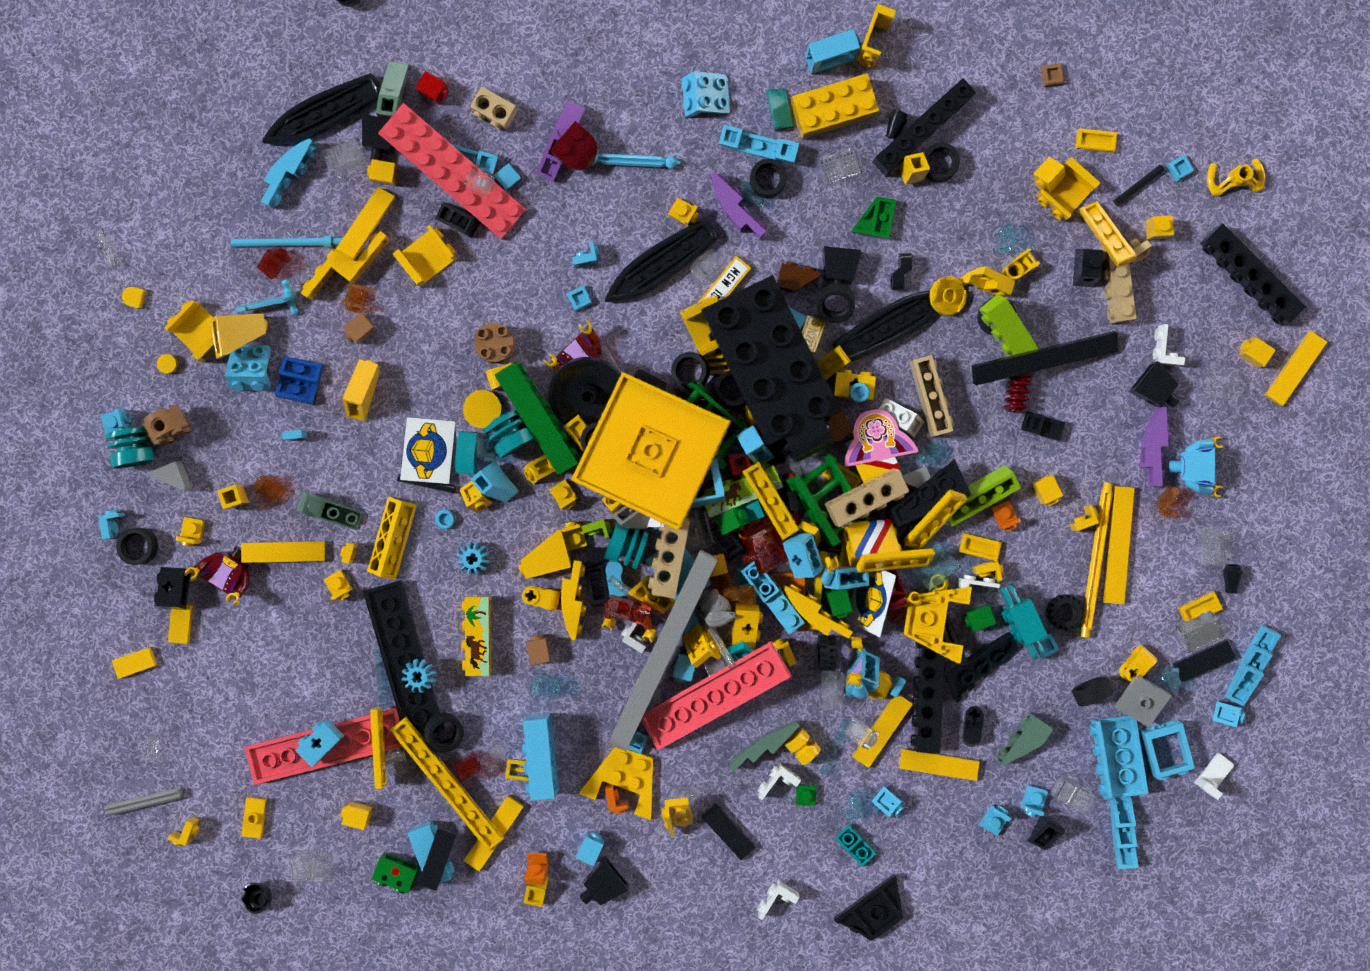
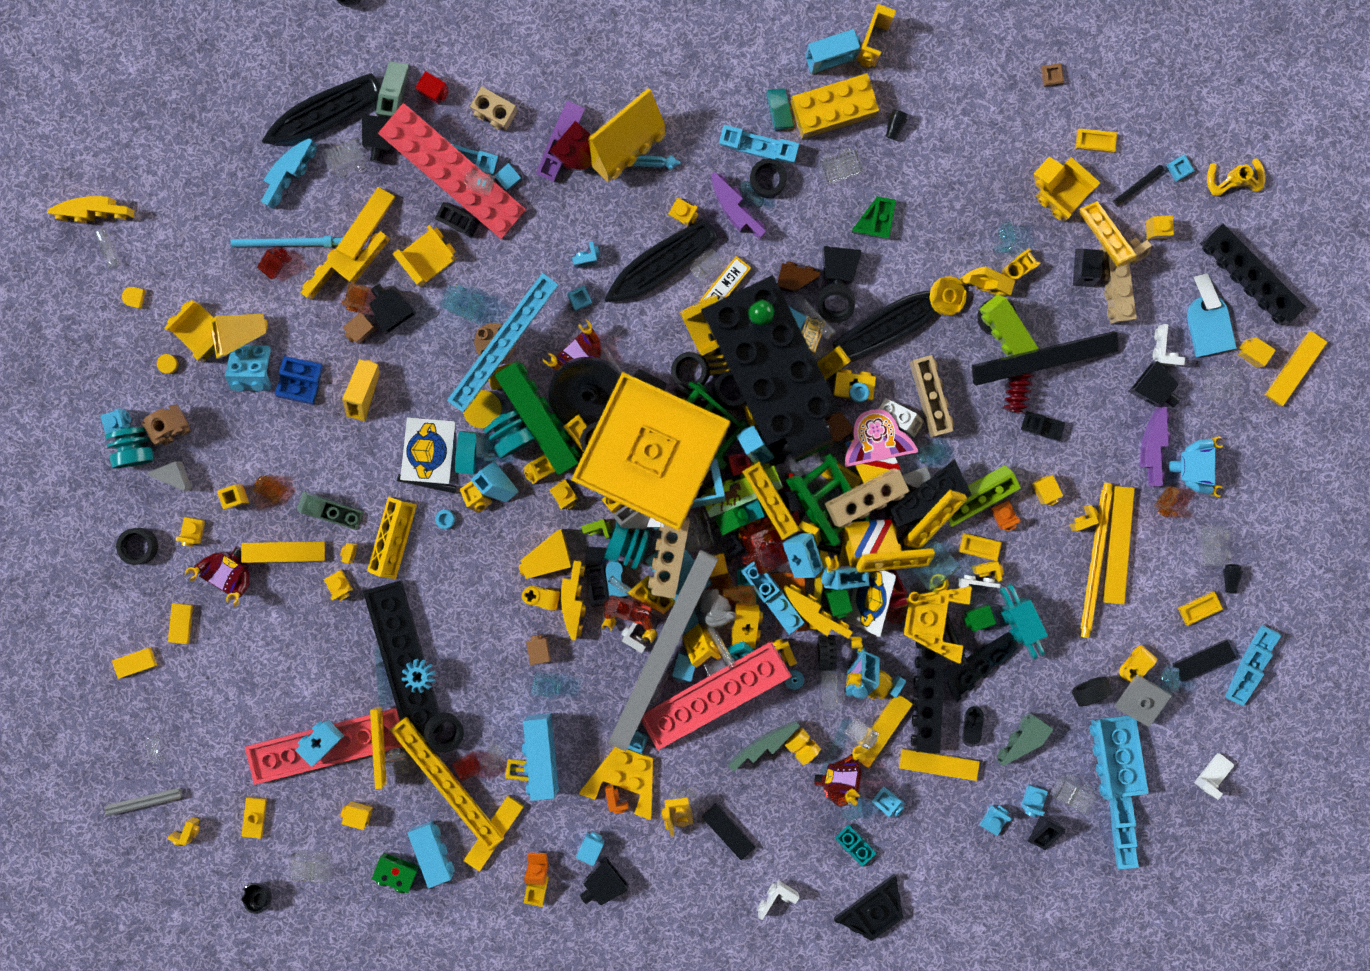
(89, 207): none -> yellow slope
(107, 525): medium azure bracket -> none
(176, 597): black brick -> none
(289, 297): medium azure piece -> none
(294, 435): medium azure tile -> none
(383, 172): yellow brick -> none
(389, 308): none -> black torso
(437, 858): black tile -> none
(470, 550): medium azure gear -> none
(471, 312): none -> clear light blue brick
(477, 636): brick -> none
(502, 342): none -> medium azure plate
(574, 536): yellow bracket -> none
(627, 136): none -> yellow slope
(705, 93): medium azure bracket -> none
(761, 313): none -> green piece
(787, 776): white bracket -> none
(795, 674): none -> medium azure tile
(806, 794): green plate -> none
(813, 316): none -> clear axle
(843, 779): none -> torso
(904, 266): black piece -> none
(914, 168): yellow brick -> none
(924, 127): black brick -> none
(952, 152): black tyre -> none
(1048, 645): medium azure tile -> none
(1076, 617): black tyre -> none
(1162, 730): medium azure window -> none
(1199, 631): clear brick -> none
(1207, 291): none -> white sticker
(1210, 329): none -> medium azure tile
(1228, 714): medium azure bracket -> none

